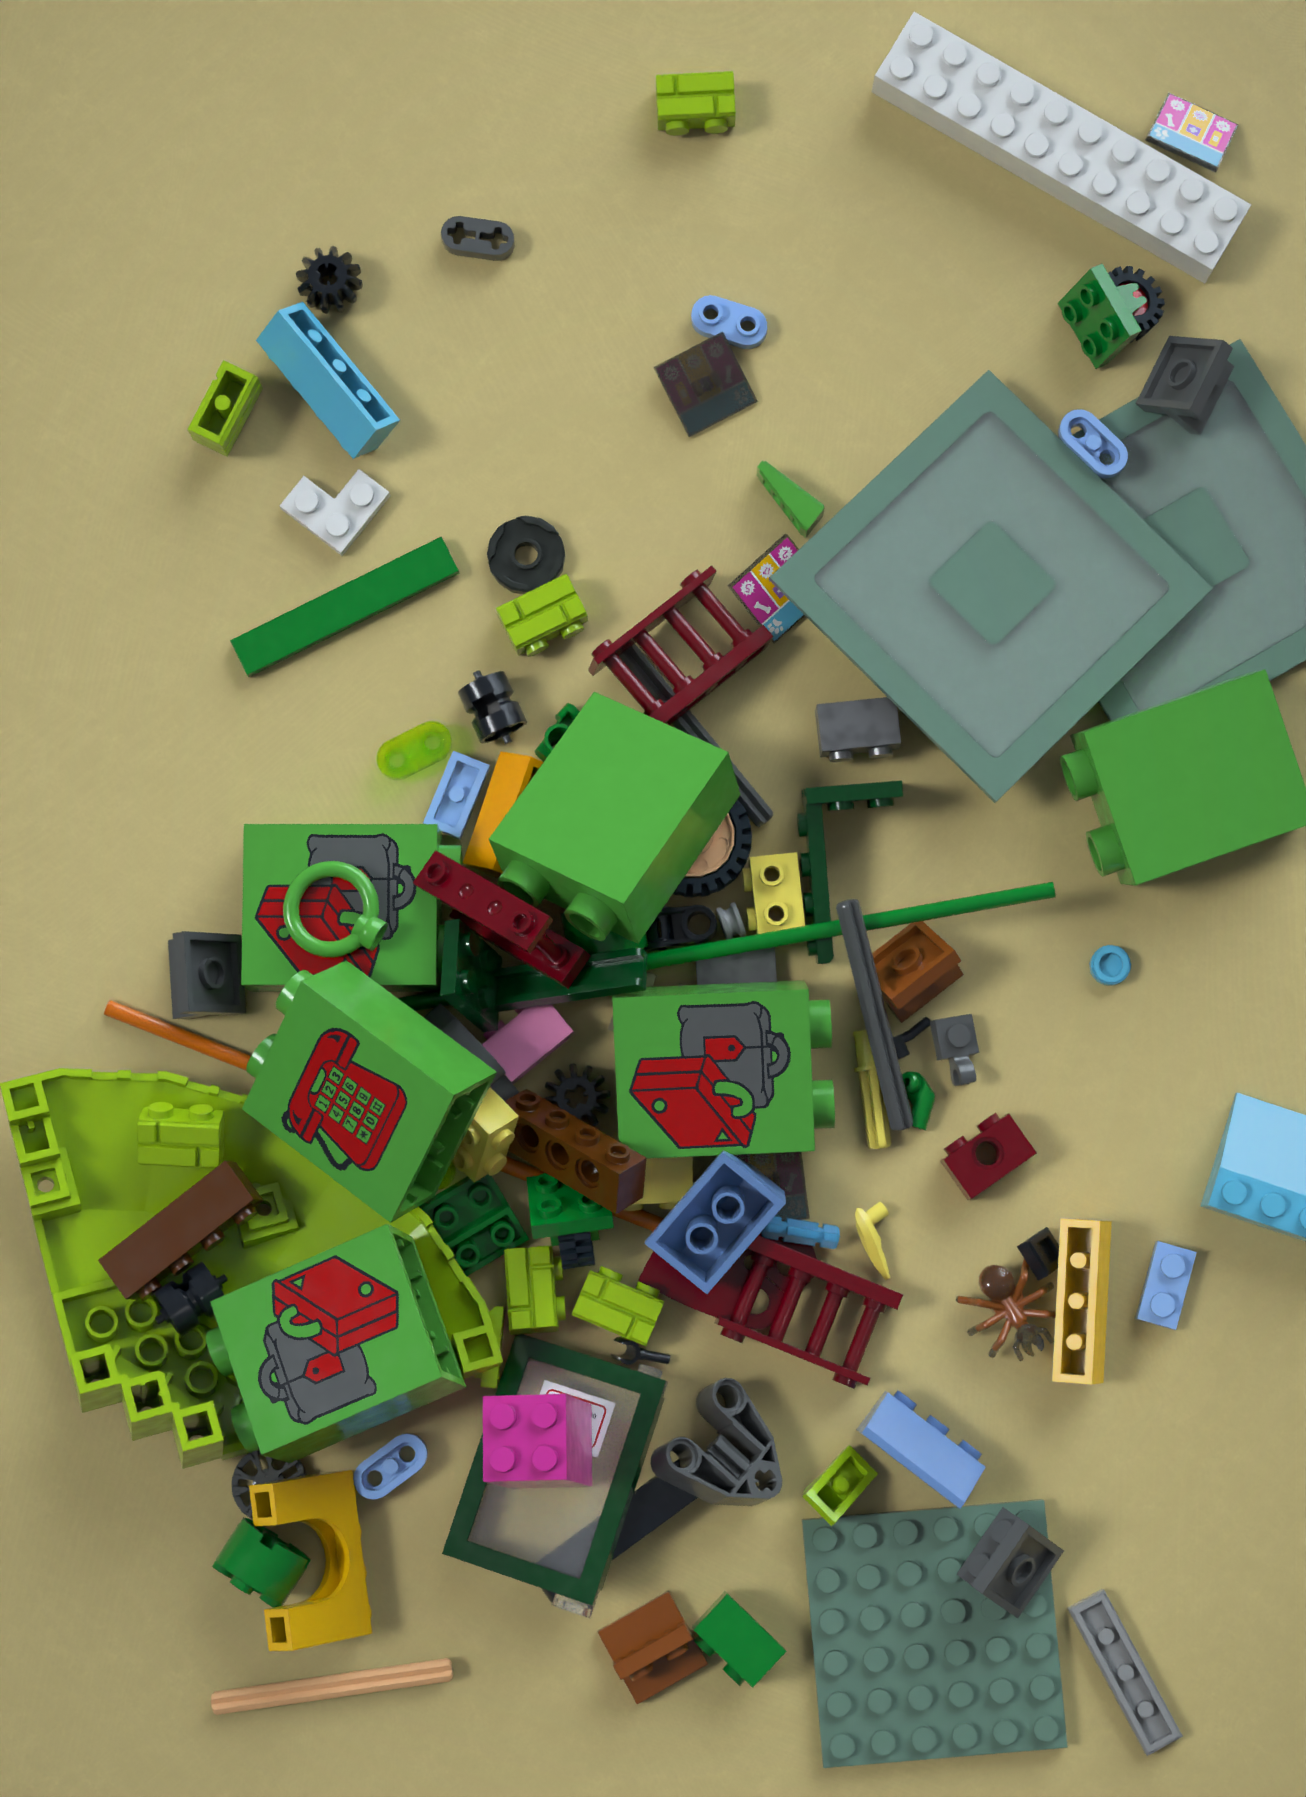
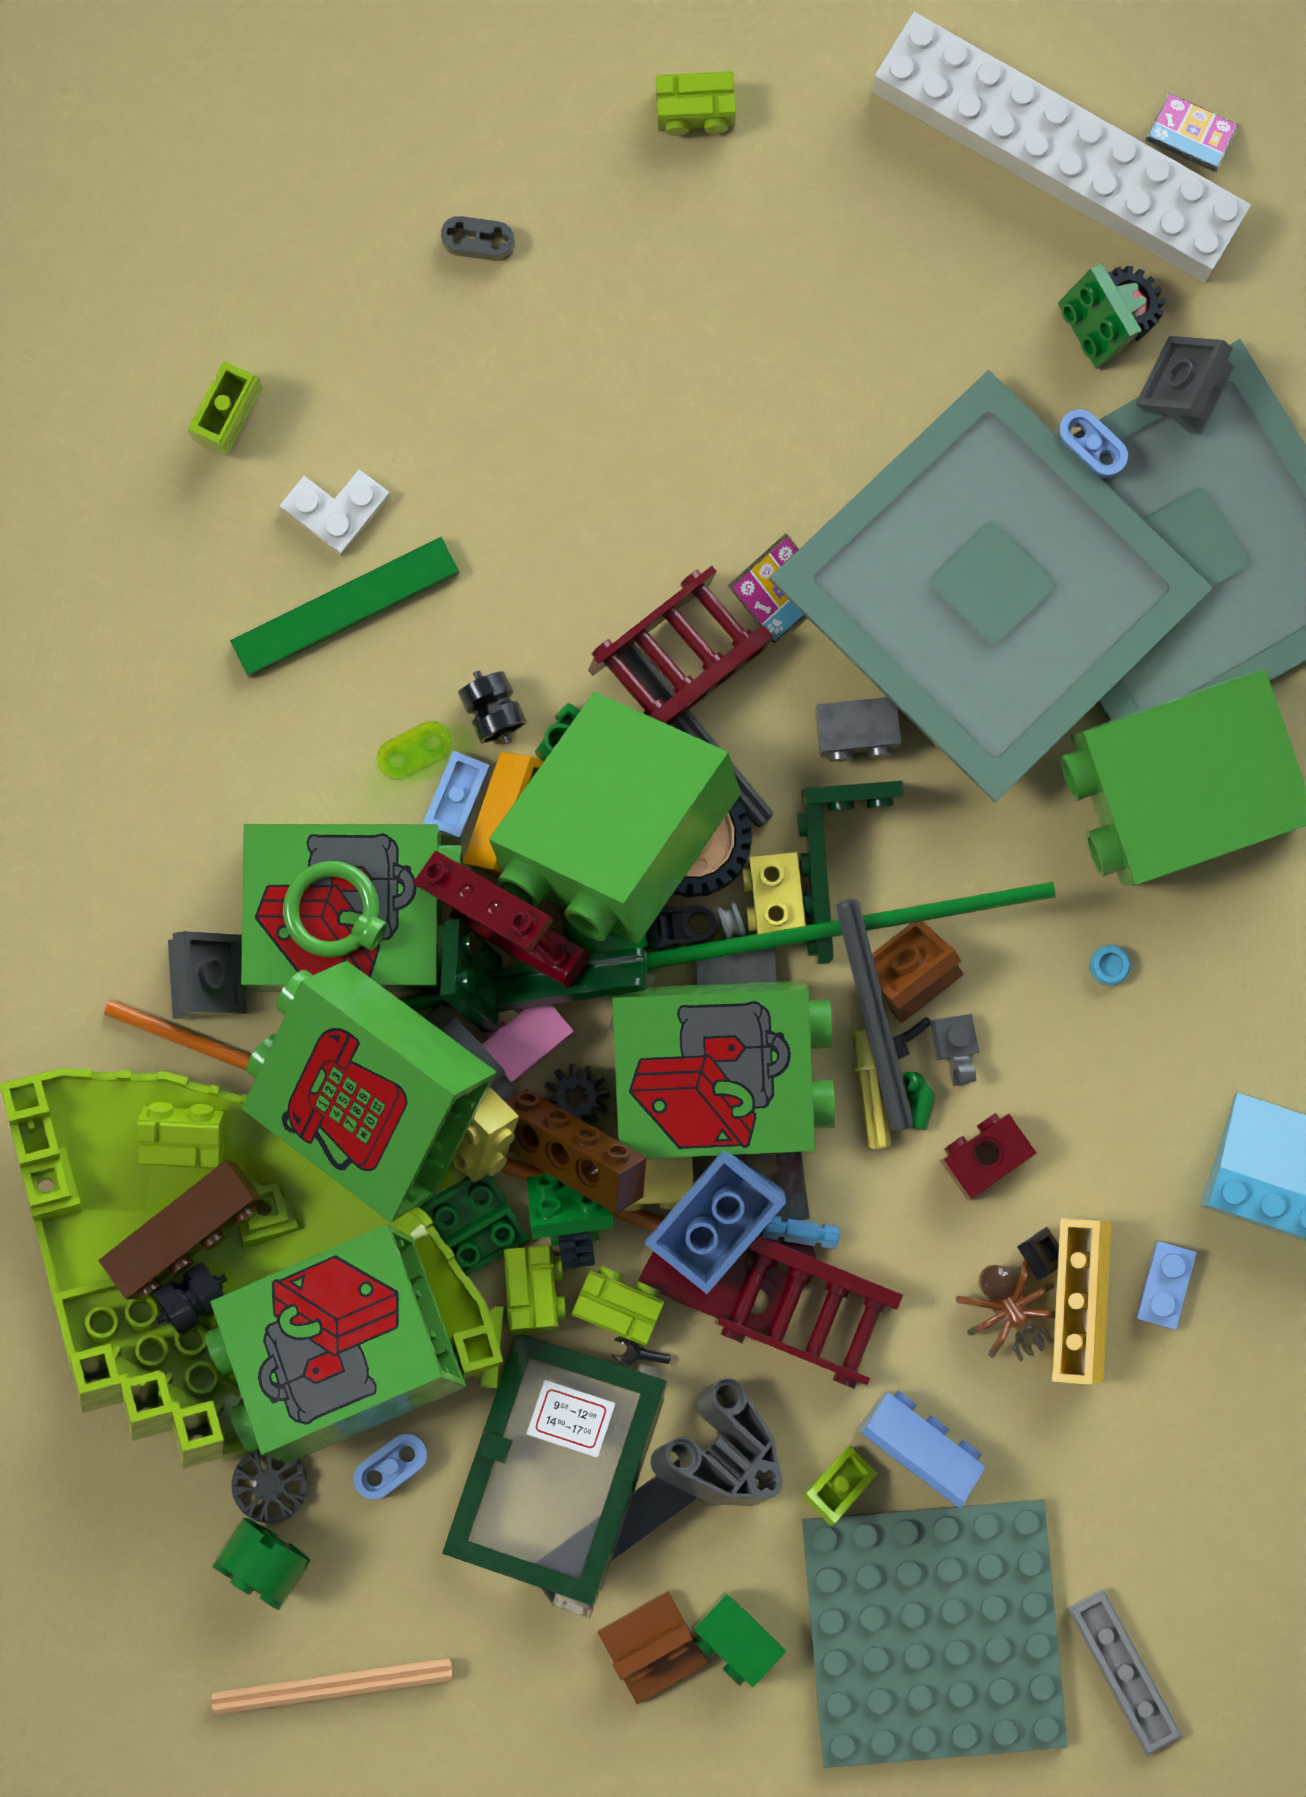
(327, 380): medium azure brick -> none
(330, 265): black gear -> none
(341, 1602): yellow arch -> none
(518, 533): pearl dark grey tile -> none
(537, 1441): dark pink brick -> none
(543, 615): lime brick -> none
(705, 384): clear smoke piece -> none
(729, 321): light blue plate -> none
(796, 503): bright green slope -> none
(869, 1237): light yellow bar -> none
(1010, 1562): dark grey bracket -> none

